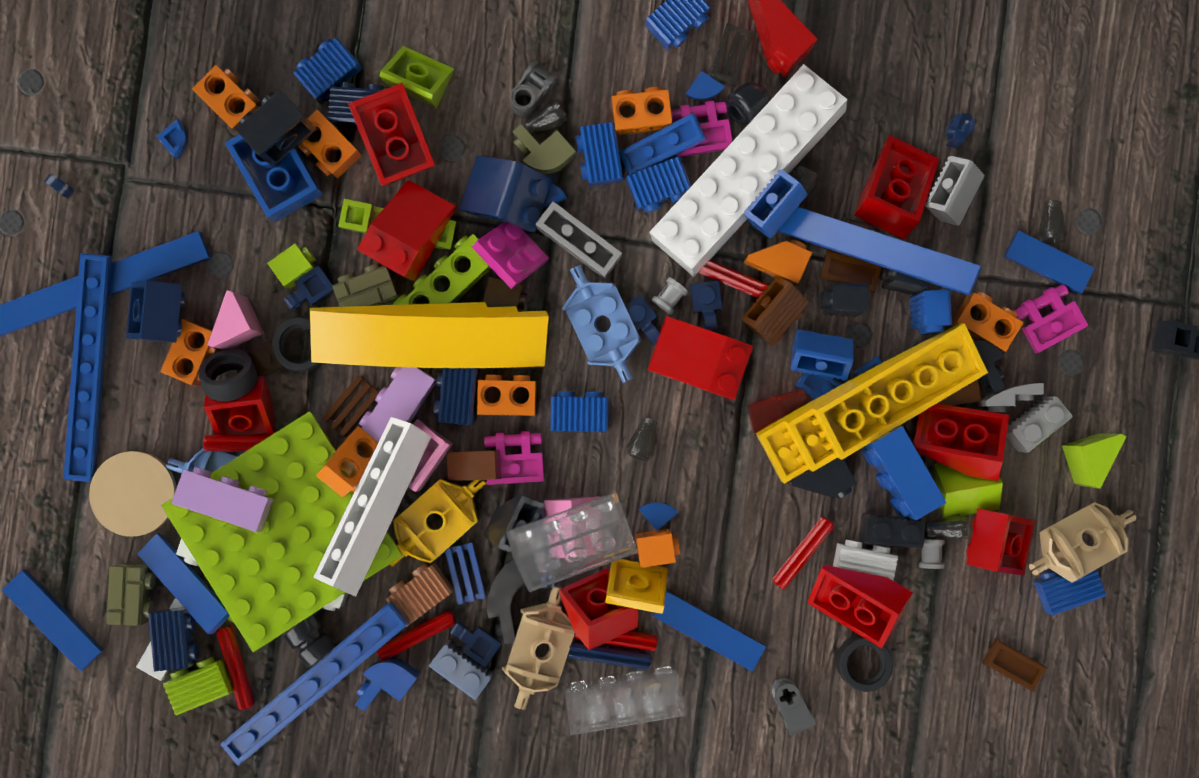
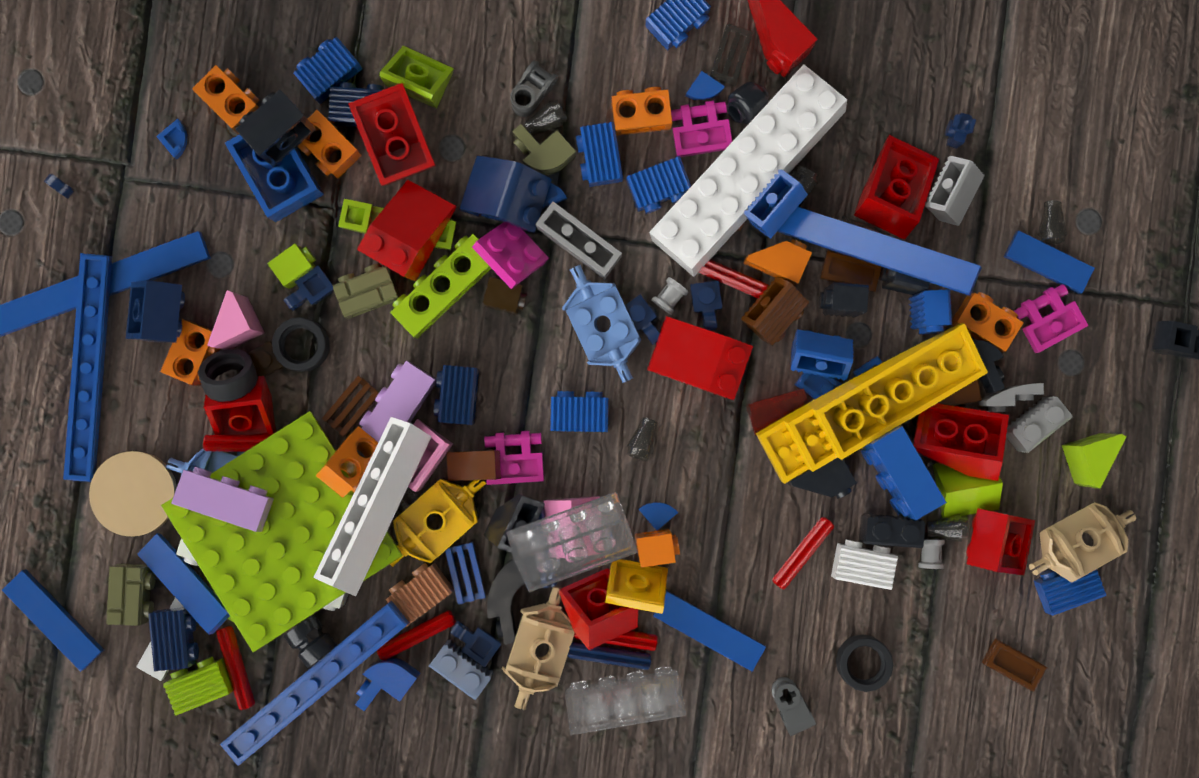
(429, 336): yellow slope -> none
(506, 403): orange brick -> none
(663, 145): blue tile -> none
(860, 601): red slope -> none

